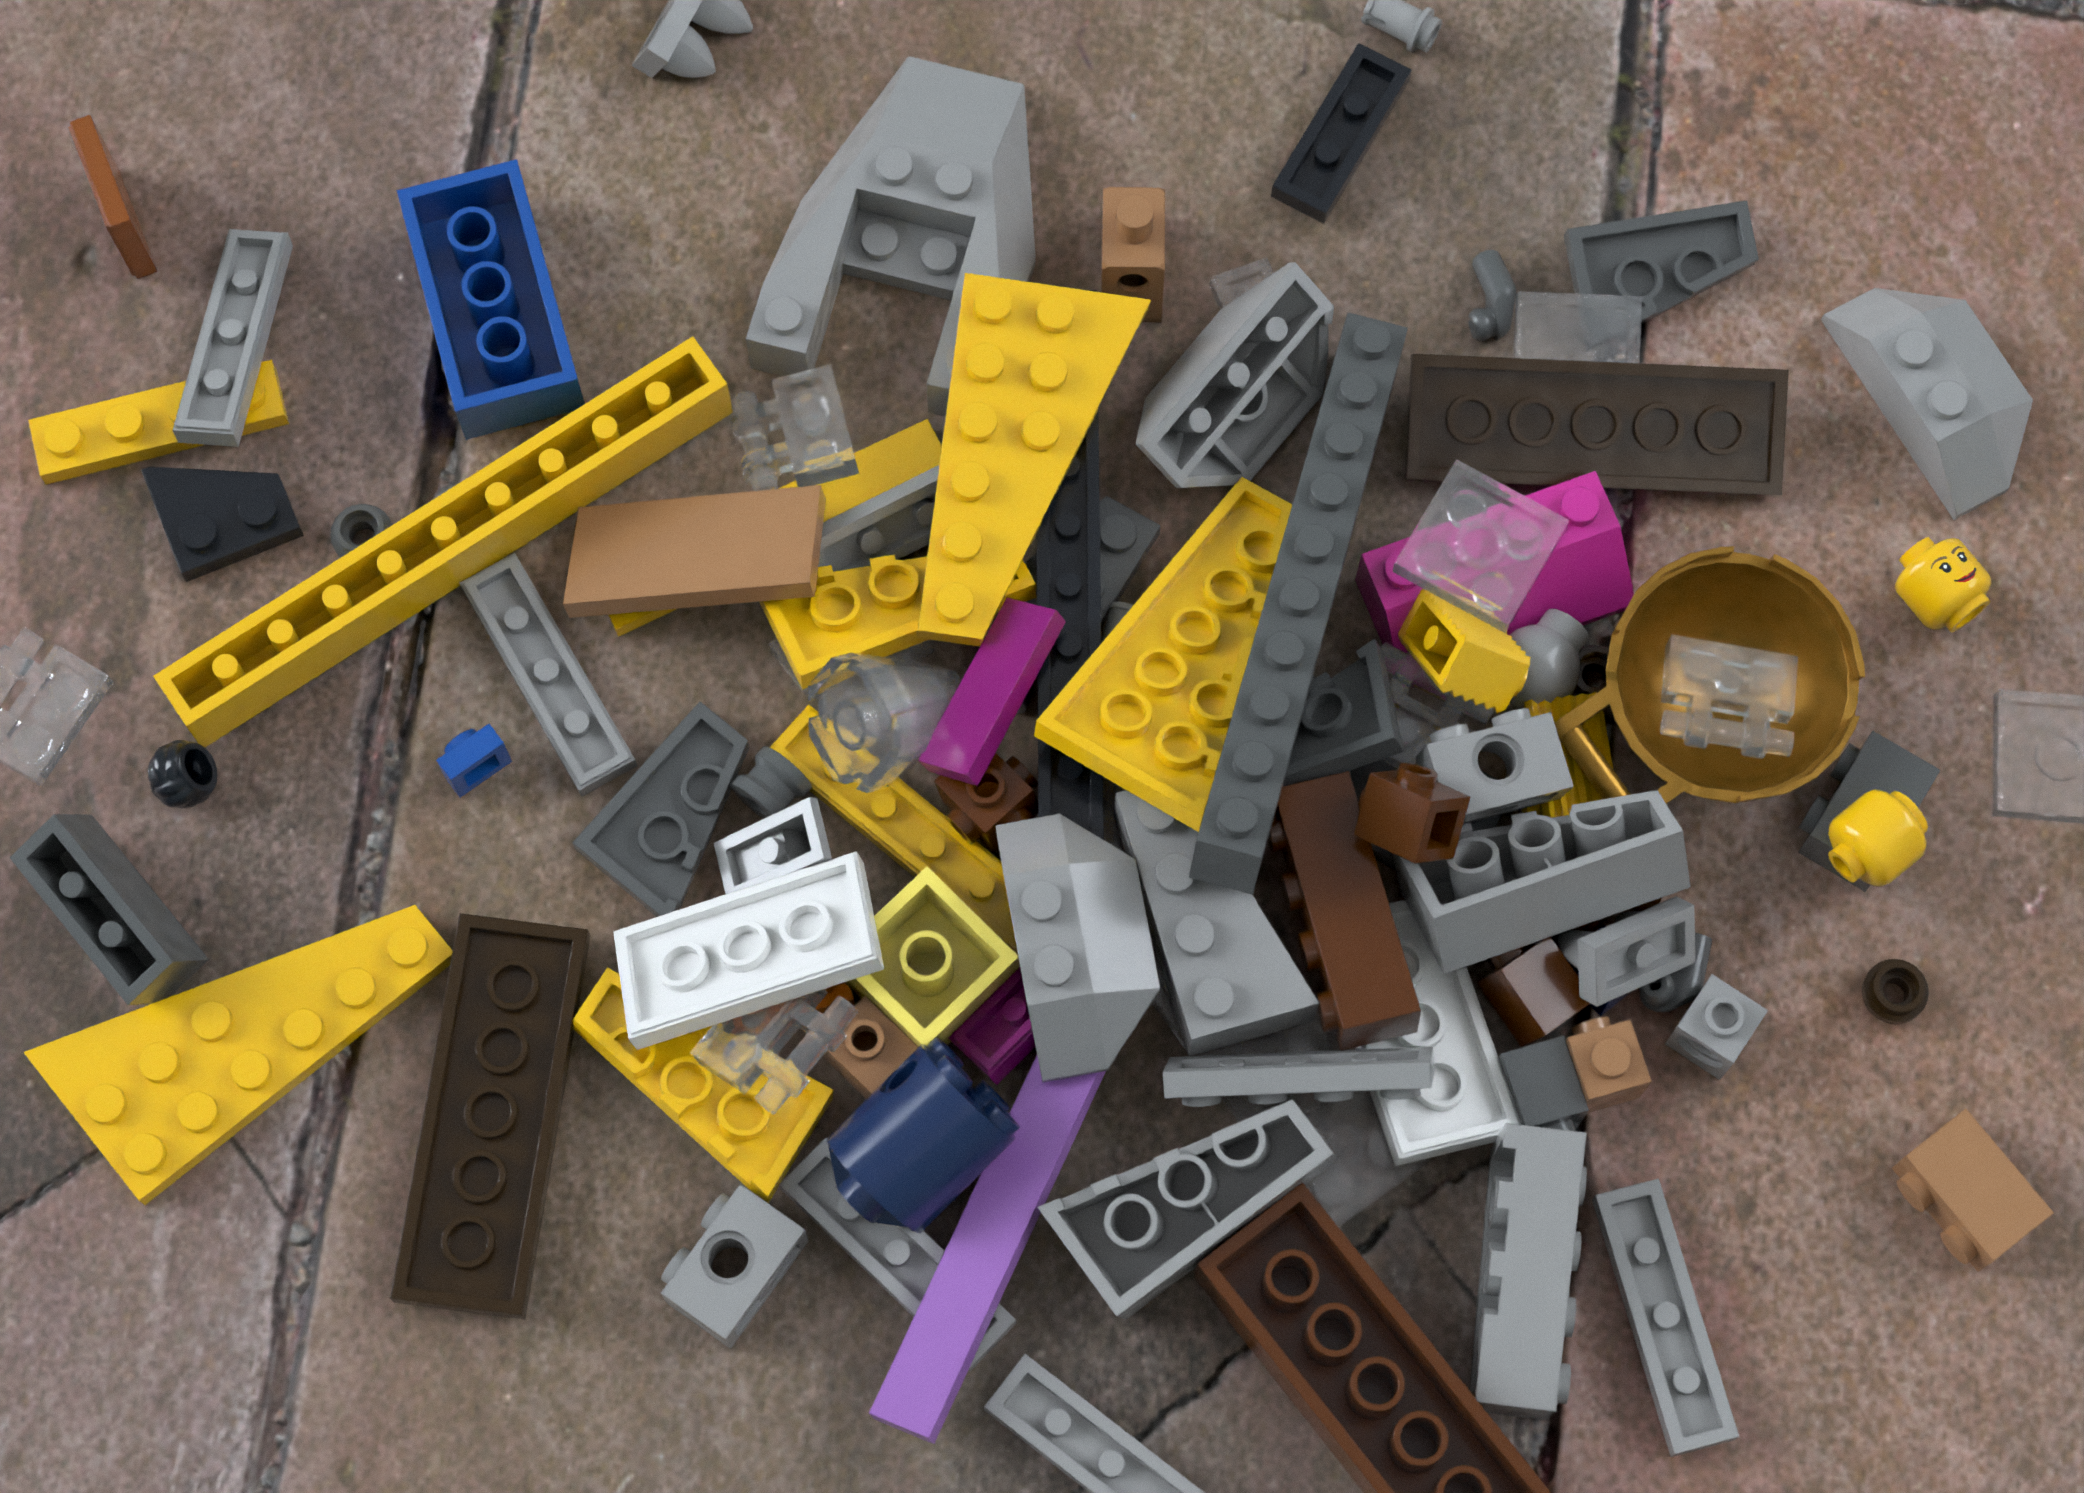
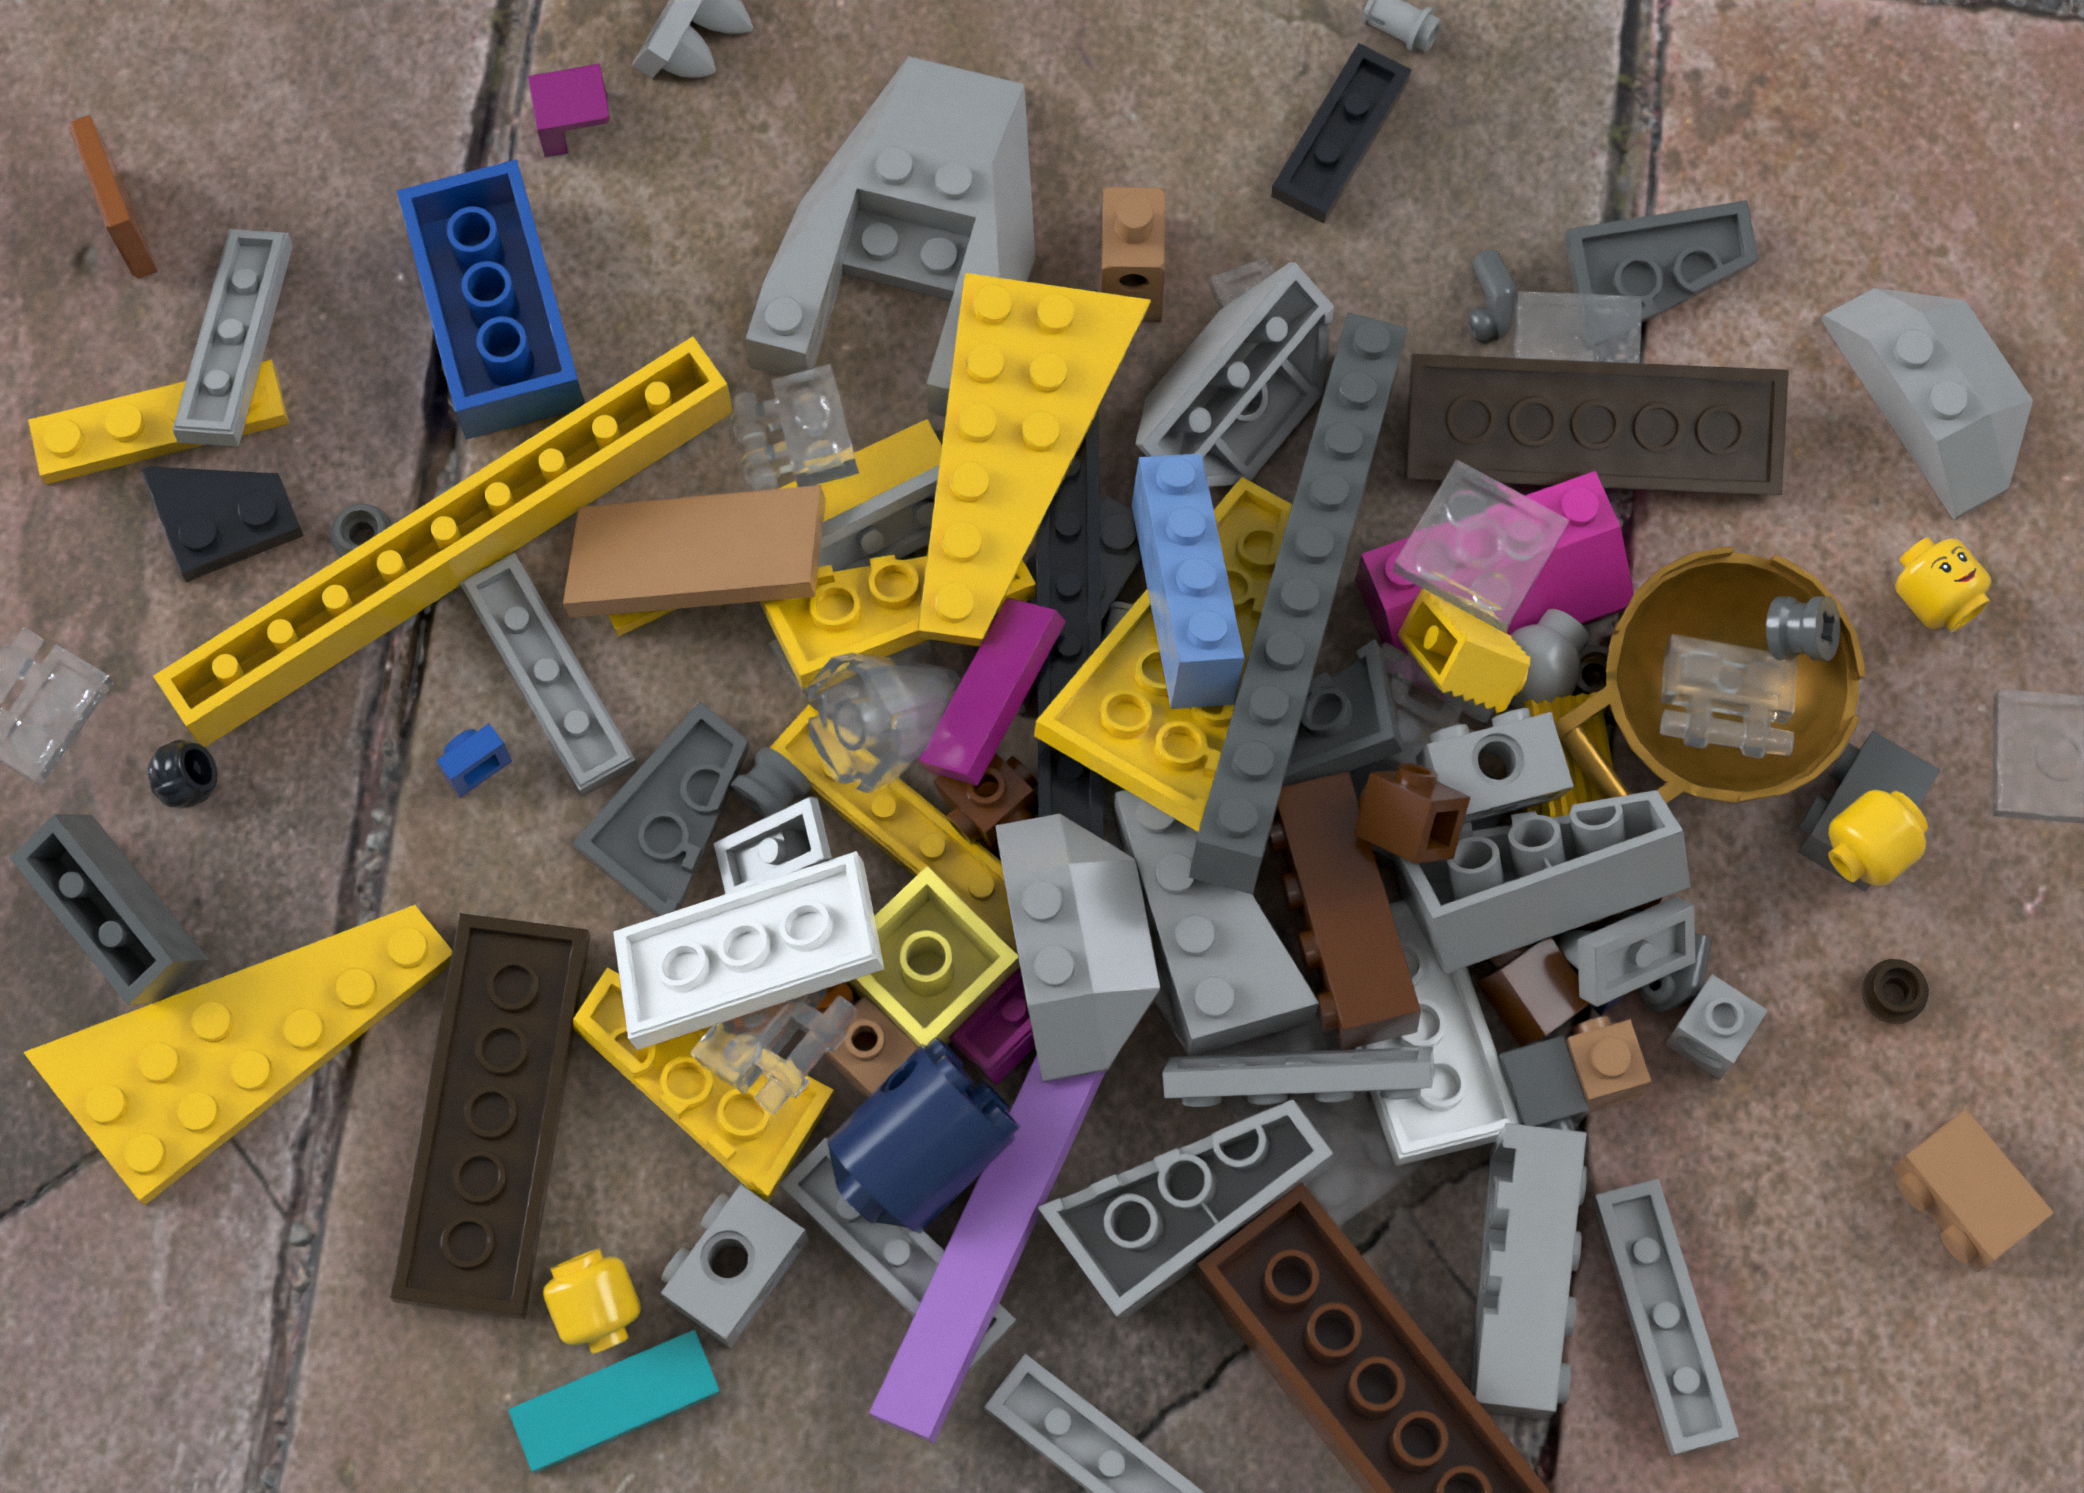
(567, 102): none -> magenta panel
(592, 1300): none -> yellow head
(614, 1401): none -> teal tile
(1187, 581): none -> medium blue brick
(1803, 628): none -> dark grey wheel

